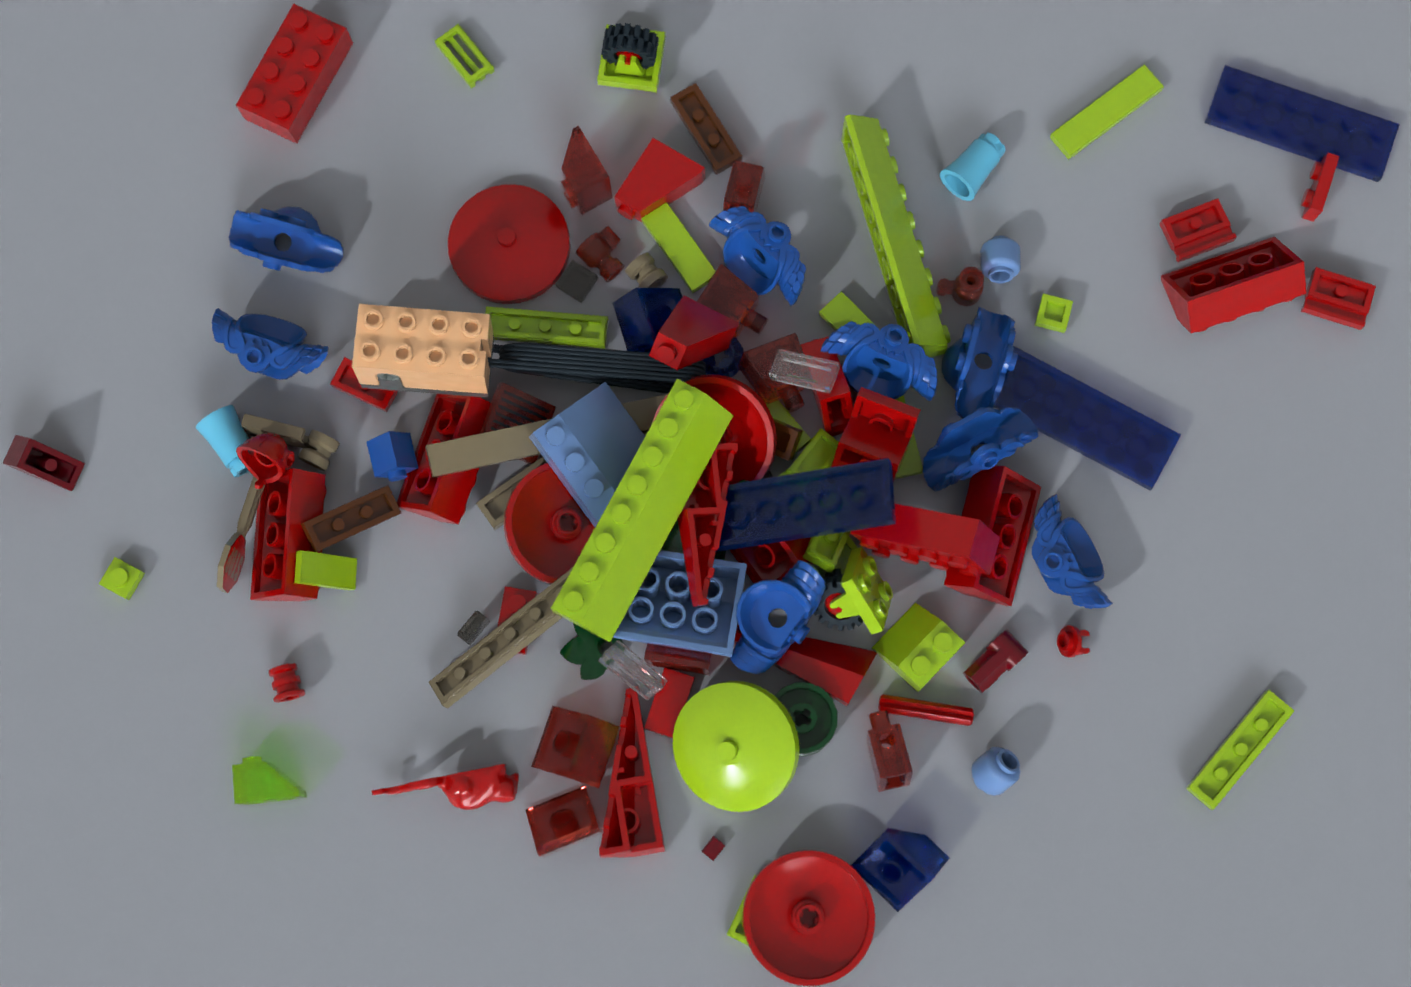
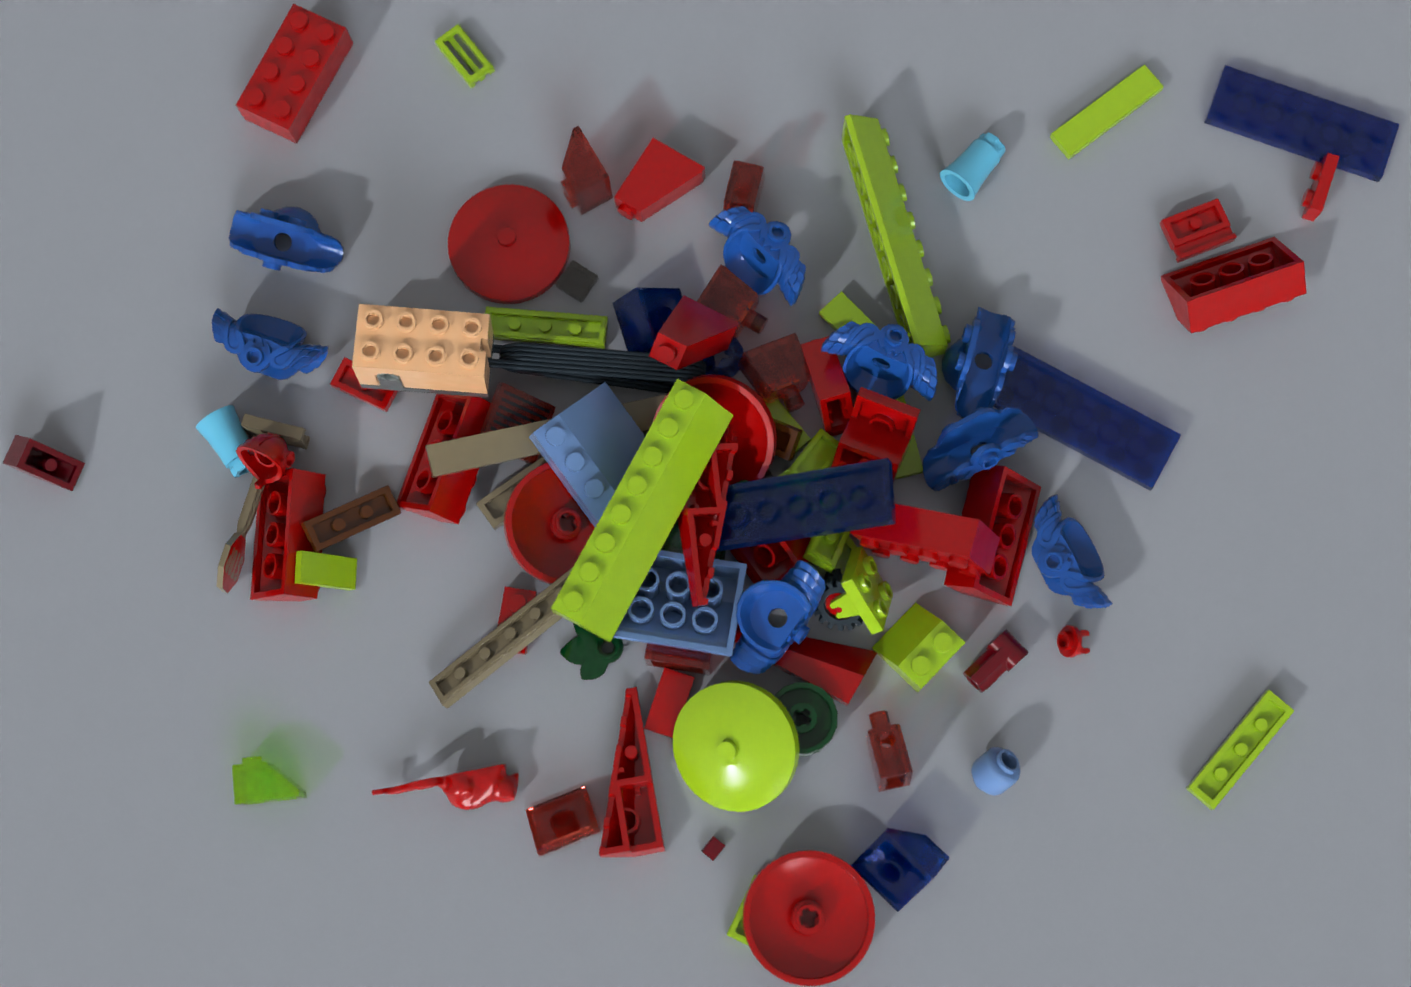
(121, 578): lime plate -> none
(286, 682): red bush -> none
(319, 450): dark tan wheel -> none
(392, 455): blue brick -> none
(473, 627): clear smoke tile -> none
(575, 746): clear red slope -> none
(597, 253): clear red piece -> none
(631, 57): plate -> none
(632, 670): clear tile -> none
(645, 272): dark tan wheel -> none
(679, 247): lime tile -> none
(705, 128): reddish brown plate -> none
(804, 370): clear tile -> none
(926, 709): red axle -> none
(966, 287): clear red piece -> none
(1000, 259): medium blue head -> none
(1053, 313): lime plate -> none
(1338, 298): red plate -> none

